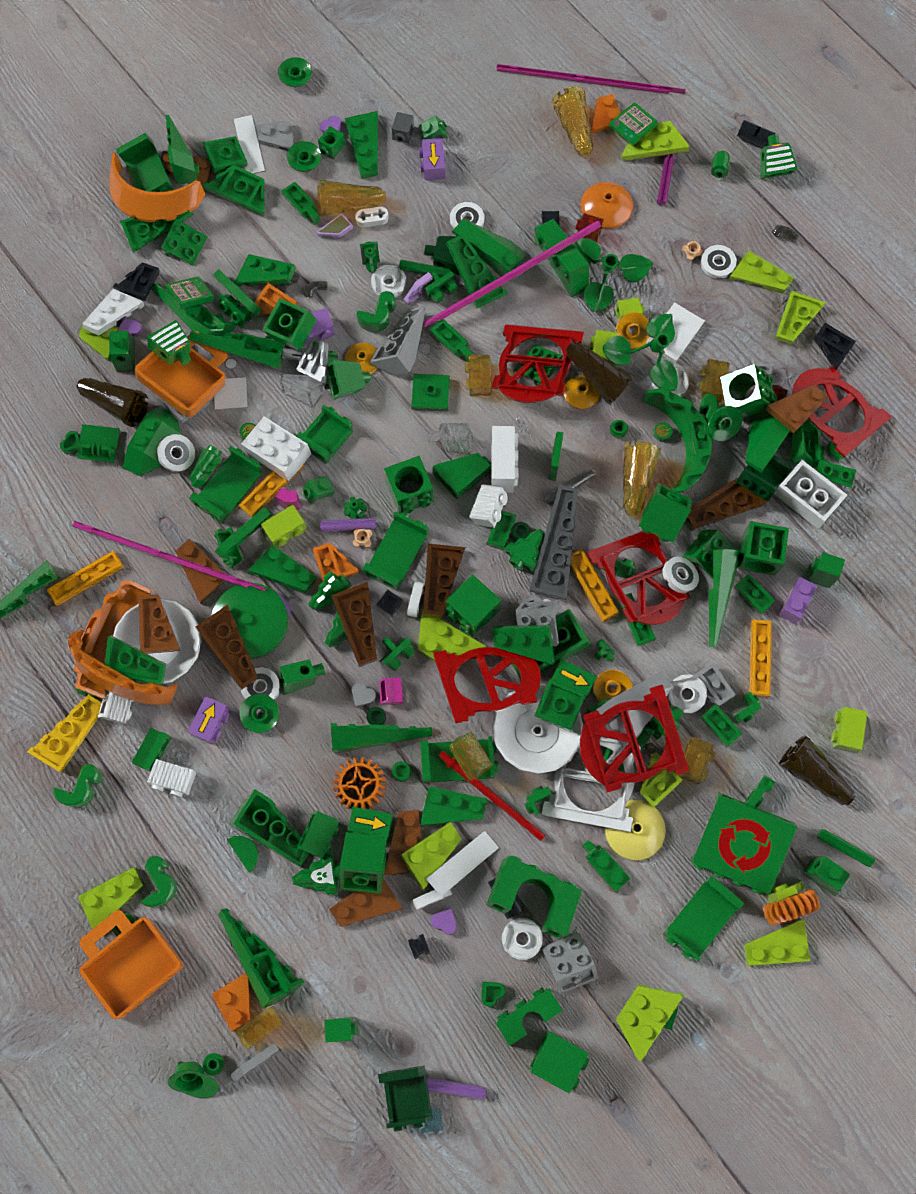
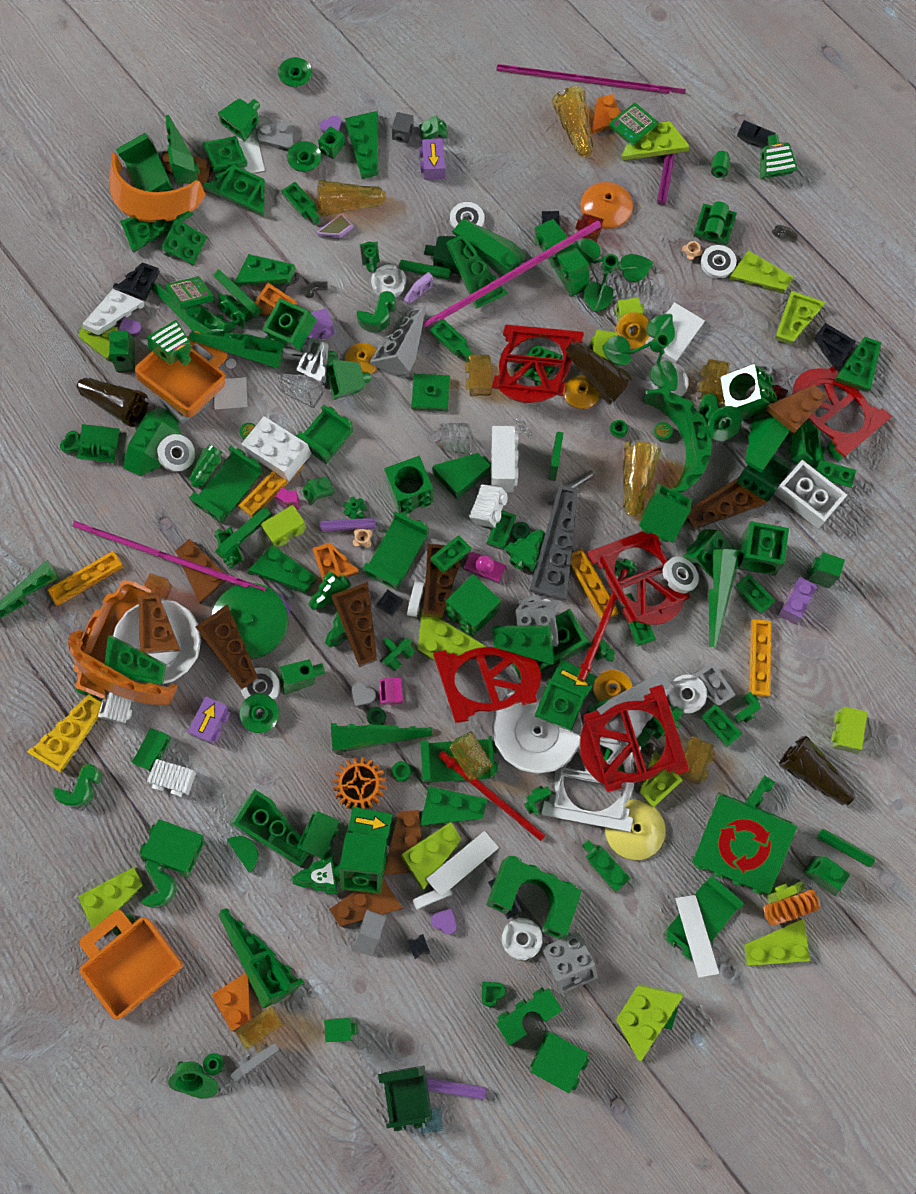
(158, 585): none -> clear orange brick
(172, 847): none -> green panel
(240, 117): none -> green torso
(369, 933): none -> light grey slope
(371, 217): white beam -> none
(435, 290): green hips -> none
(450, 554): none -> green plate
(484, 567): none -> dark pink tile
(585, 667): none -> red bar
(697, 936): none -> white sticker
(715, 223): none -> green plate
(861, 365): none -> green wing

